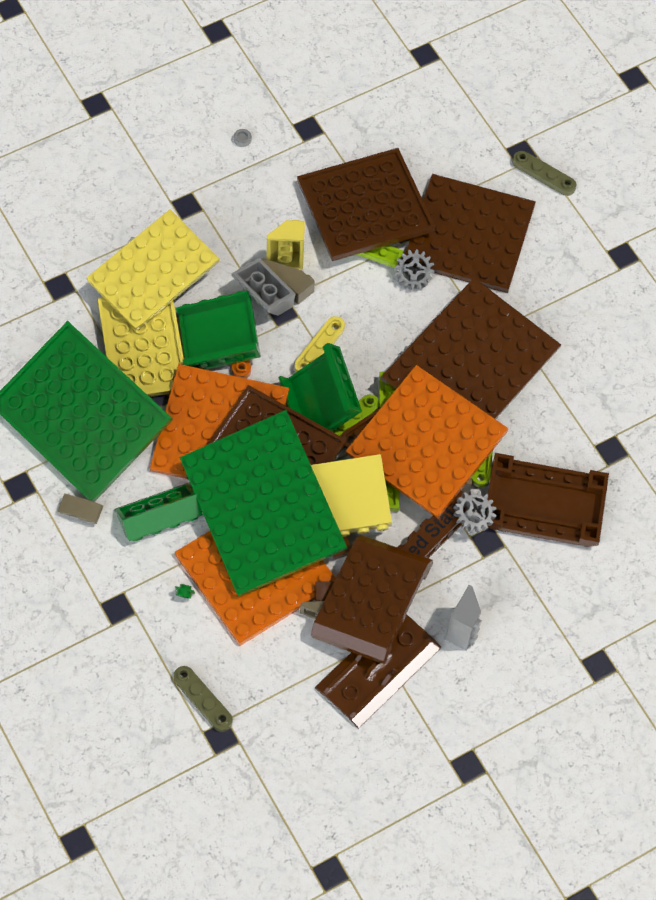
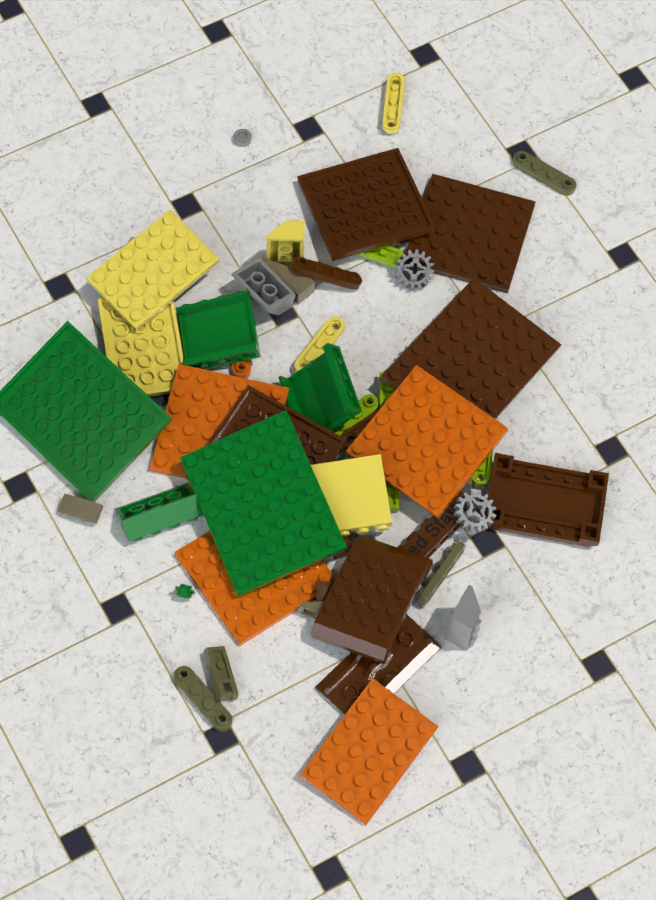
(221, 673): none -> olive plate
(326, 273): none -> reddish brown plate
(369, 751): none -> orange plate
(393, 103): none -> light yellow plate
(436, 579): none -> olive plate

